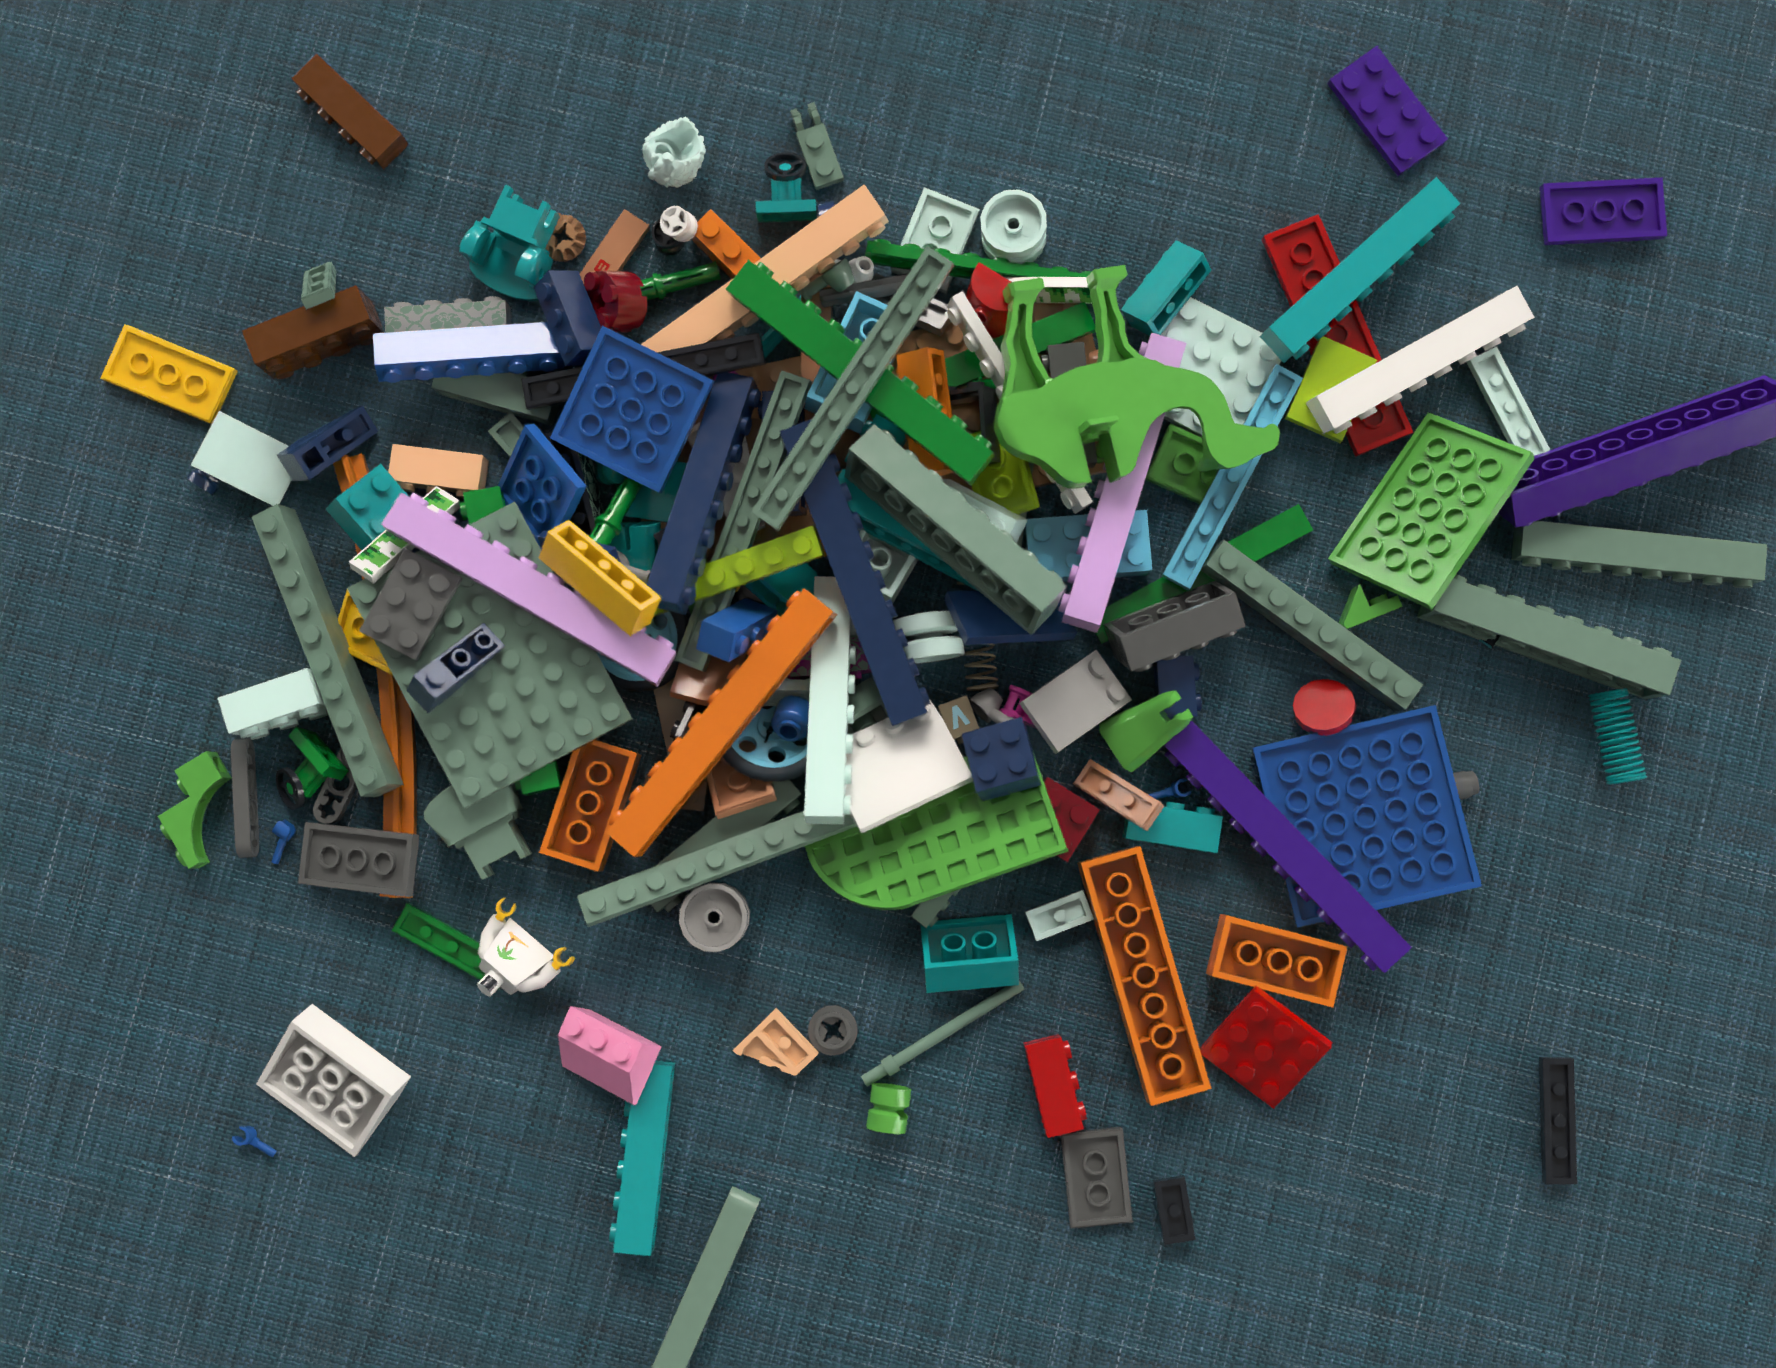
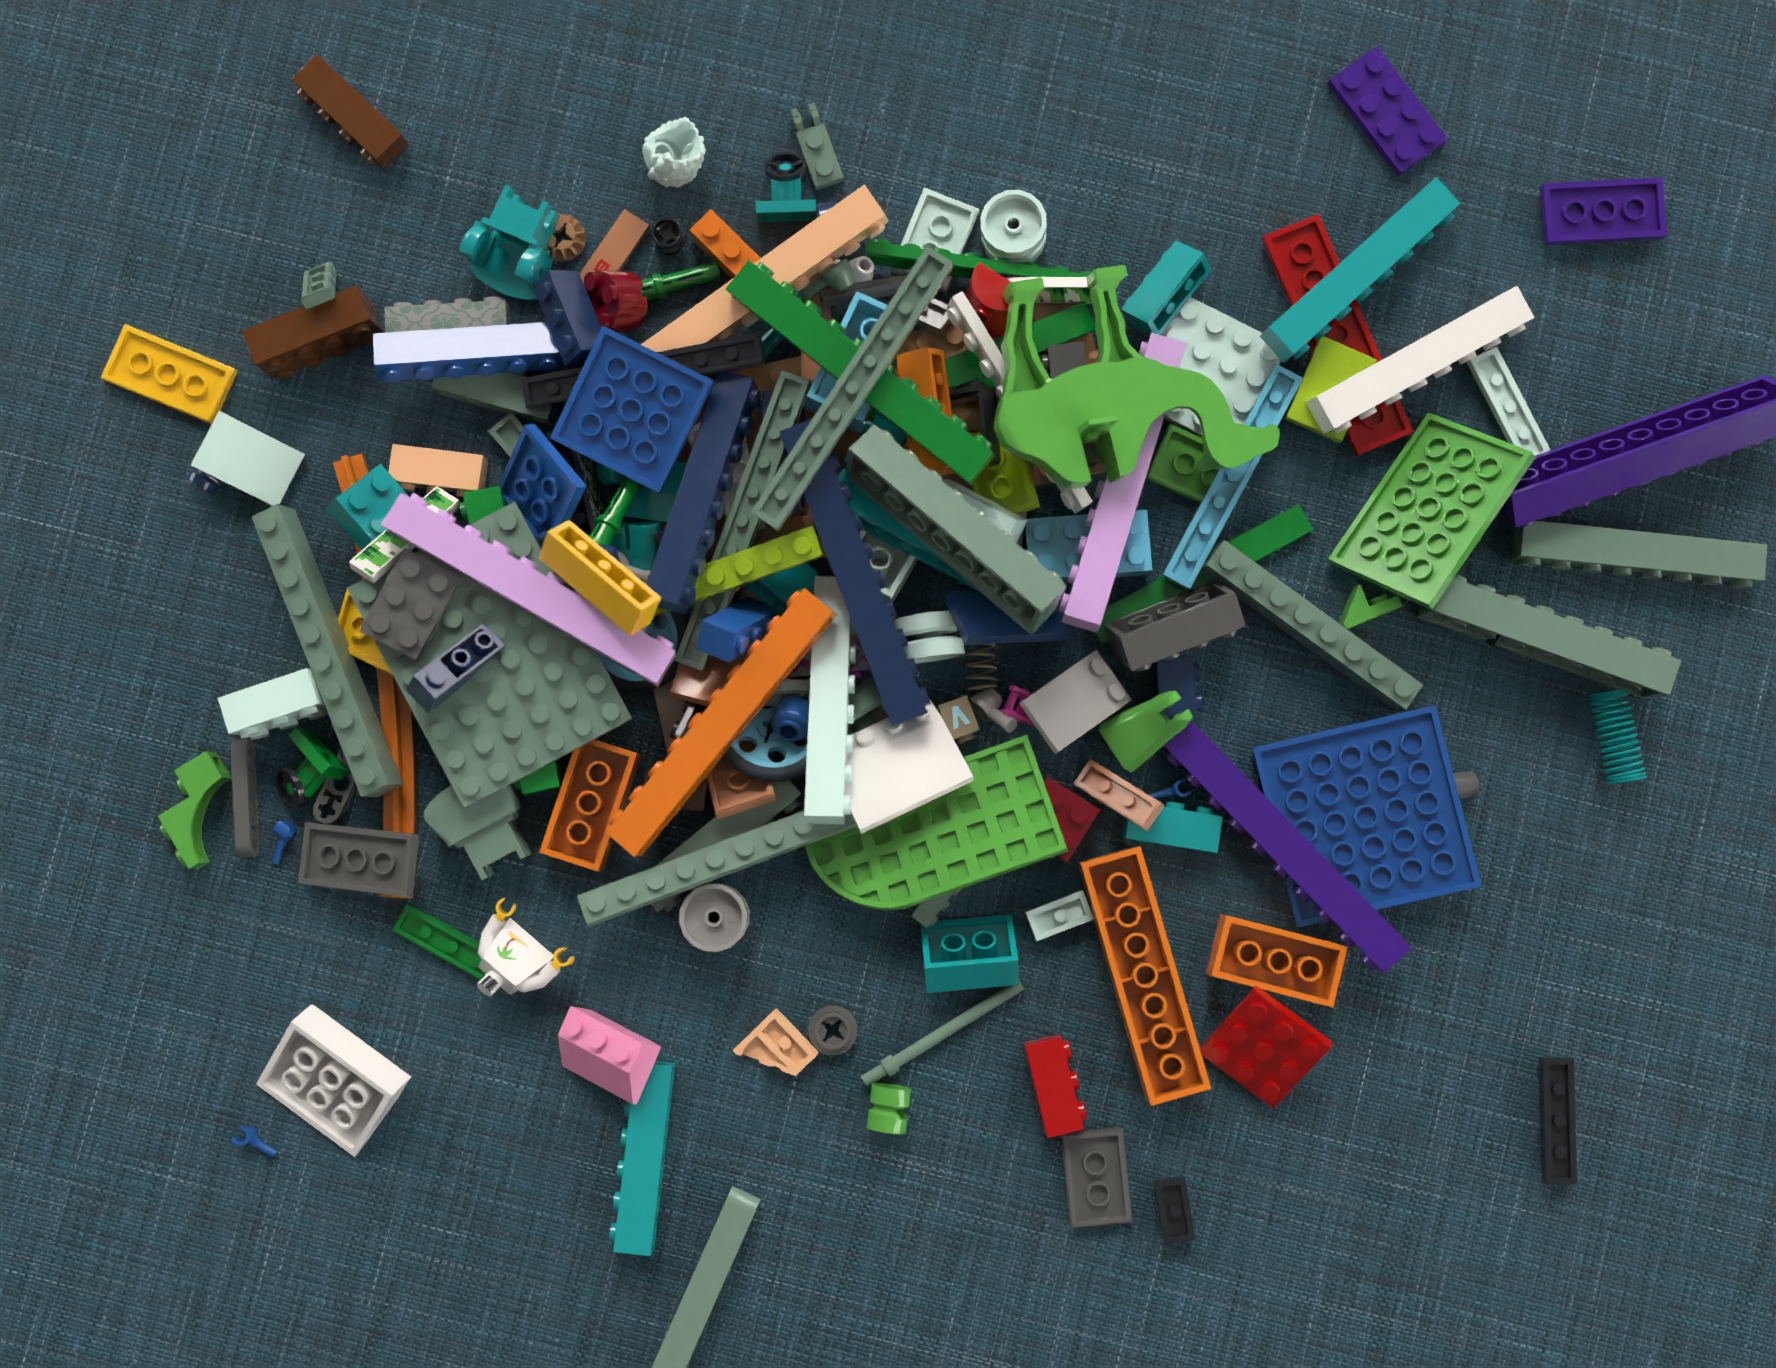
(327, 444): dark blue slope -> none
(675, 217): white wheel -> none
(1001, 759): dark blue brick -> none
(1324, 707): tile -> none

